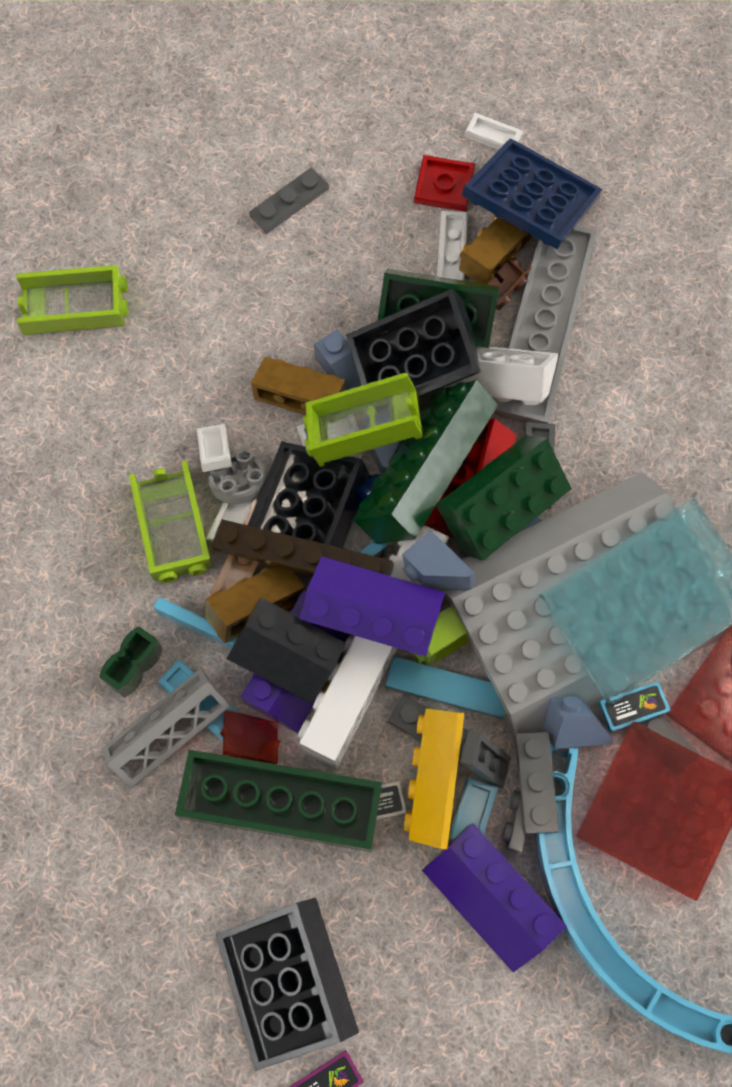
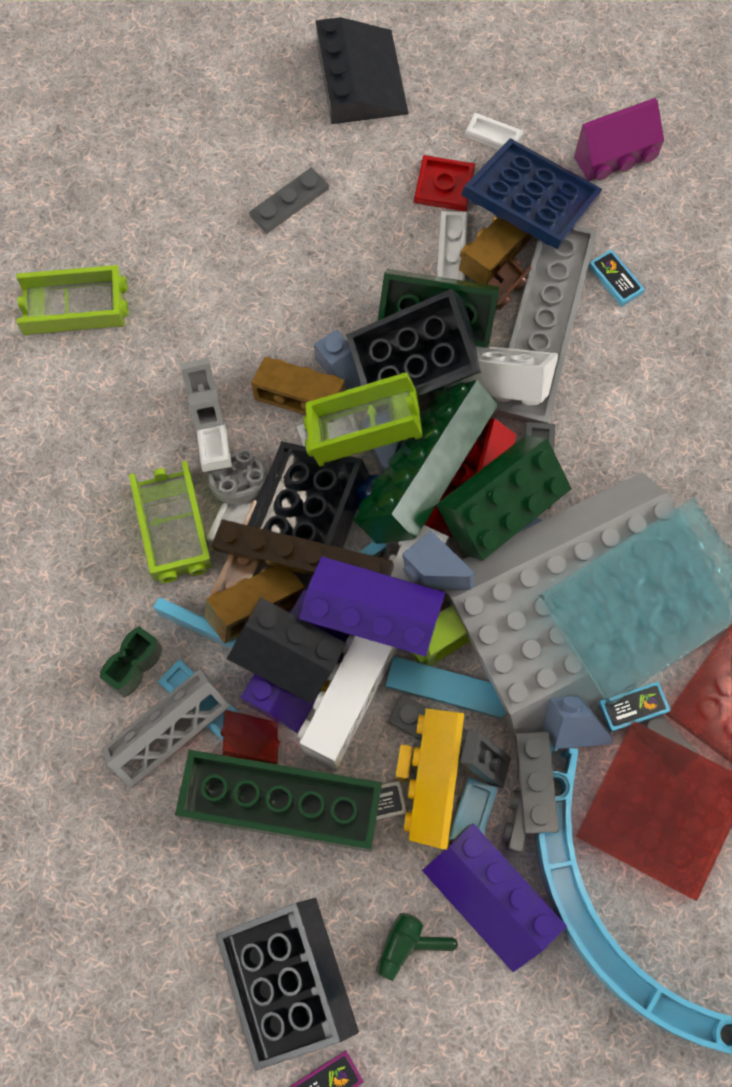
(202, 394): none -> light grey brick
(359, 70): none -> black slope
(403, 763): none -> yellow tile
(403, 939): none -> dark green piece
(616, 278): none -> tile
(620, 140): none -> magenta slope

